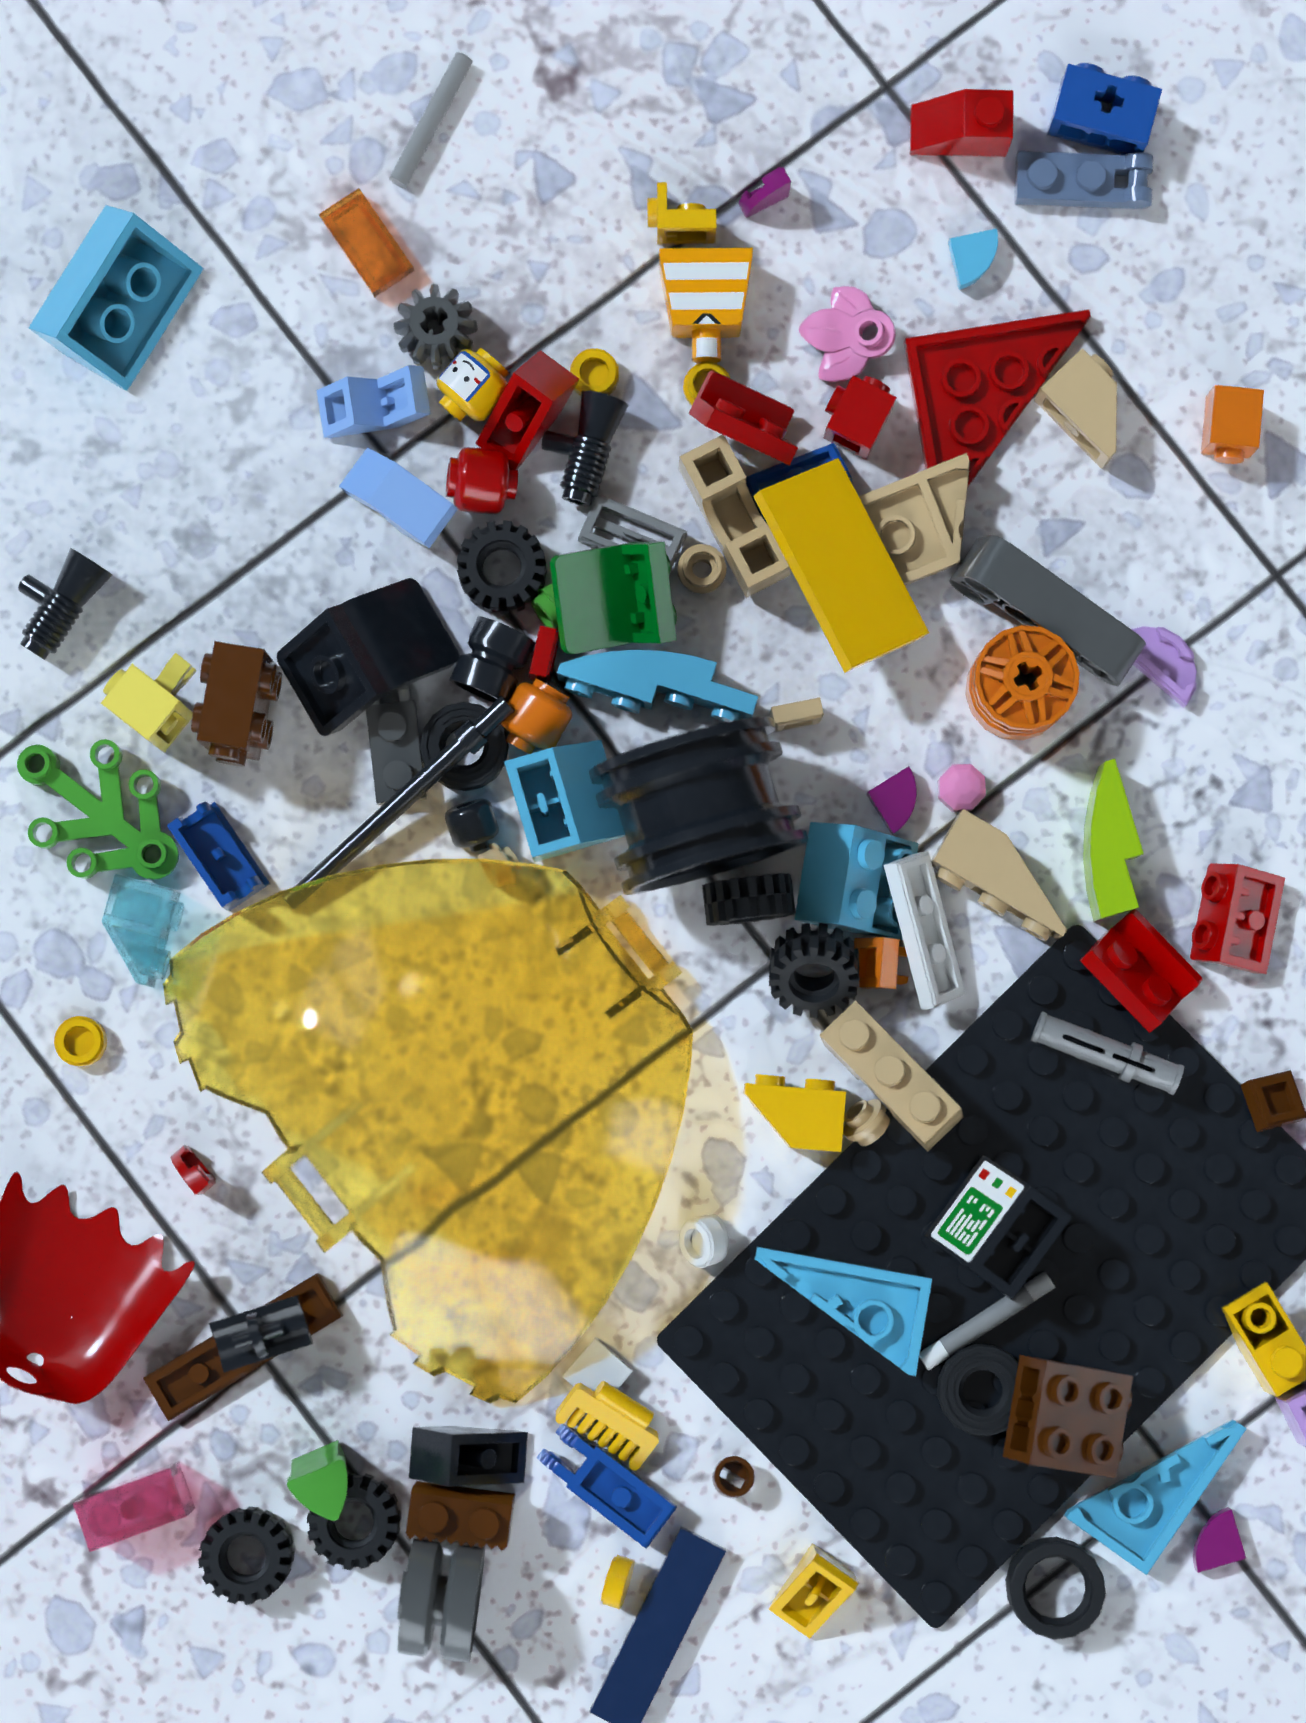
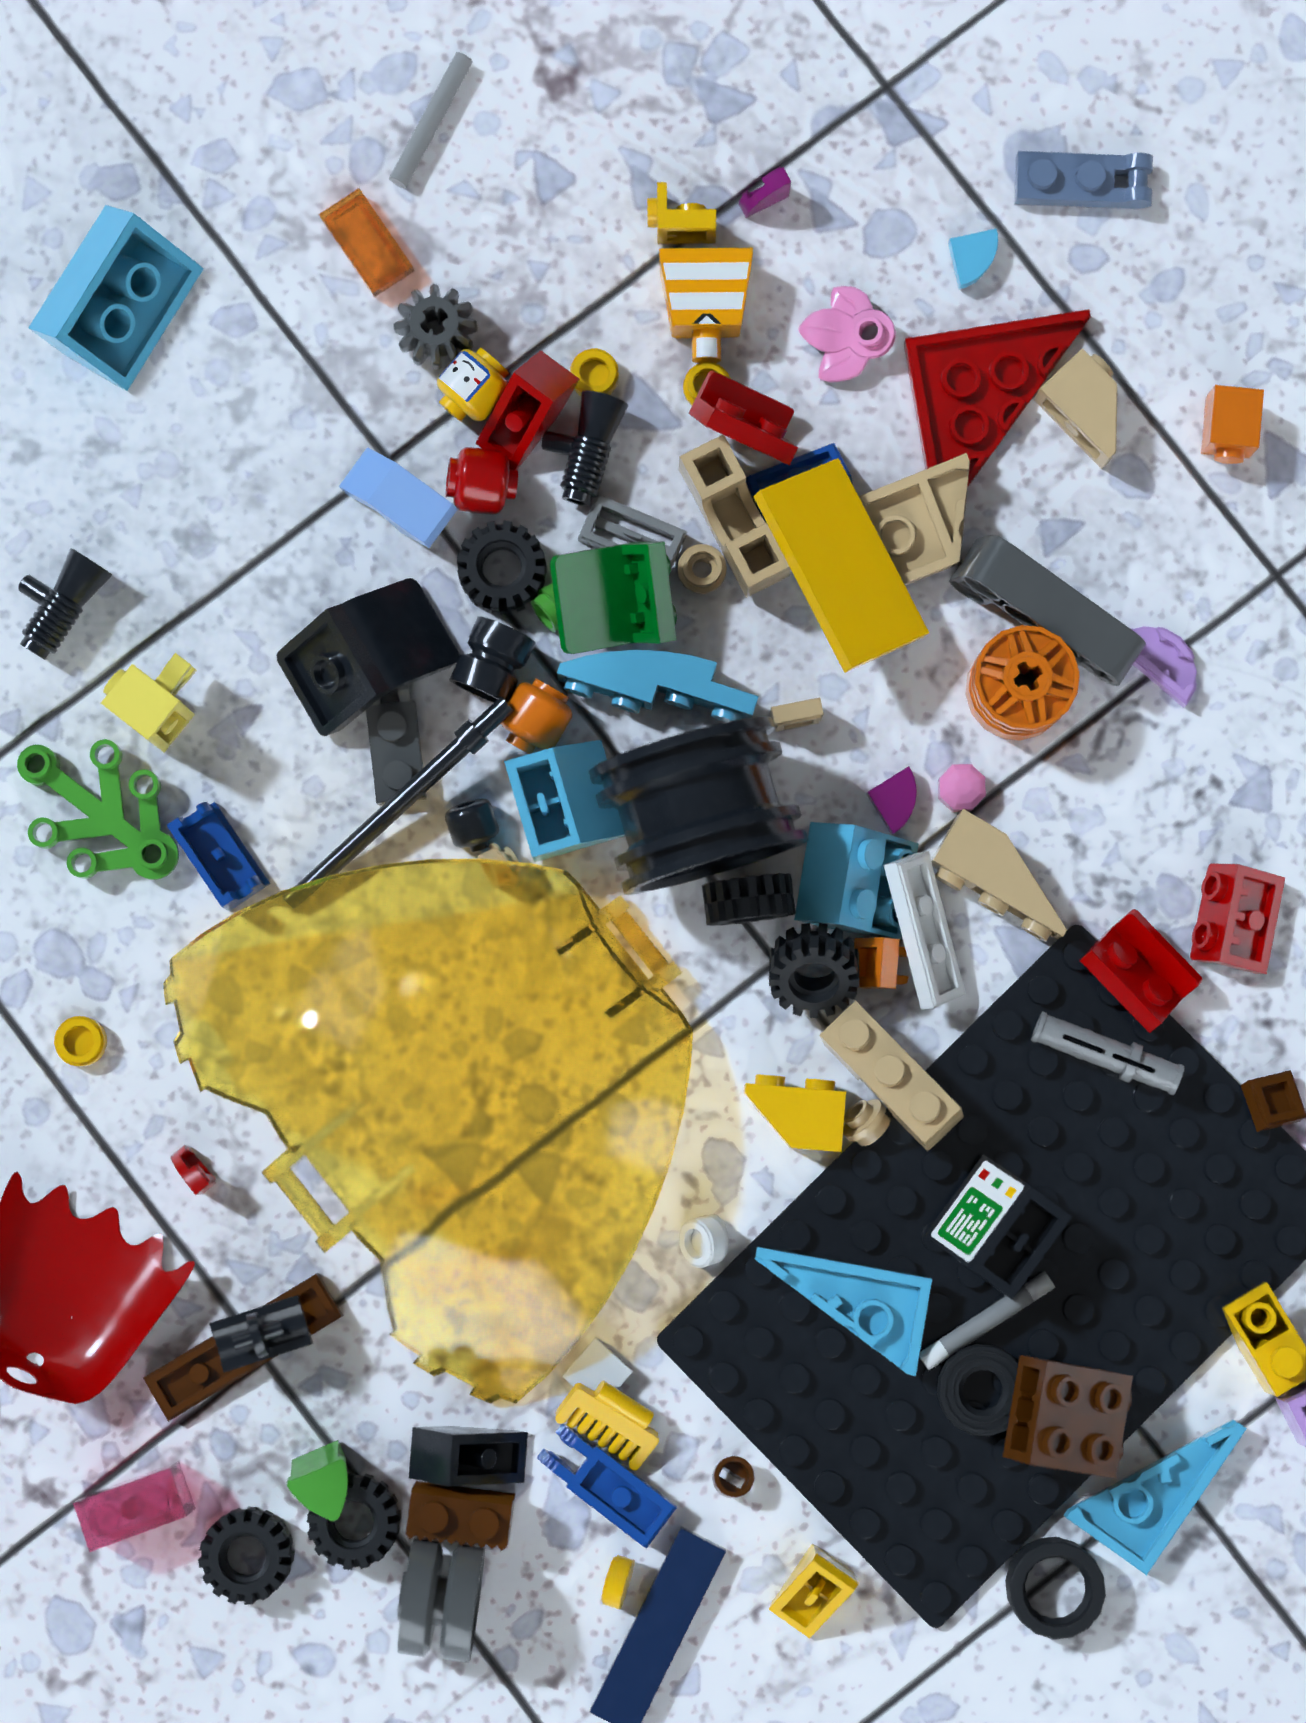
(139, 925): clear light blue slope -> none
(236, 703): reddish brown brick -> none
(373, 405): light blue slope -> none
(472, 775): black tyre -> none
(544, 654): red tile -> none
(858, 414): red brick -> none
(963, 124): red slope -> none
(1079, 114): blue brick -> none
(1108, 843): lime slope -> none
(1218, 1542): magenta tile -> none

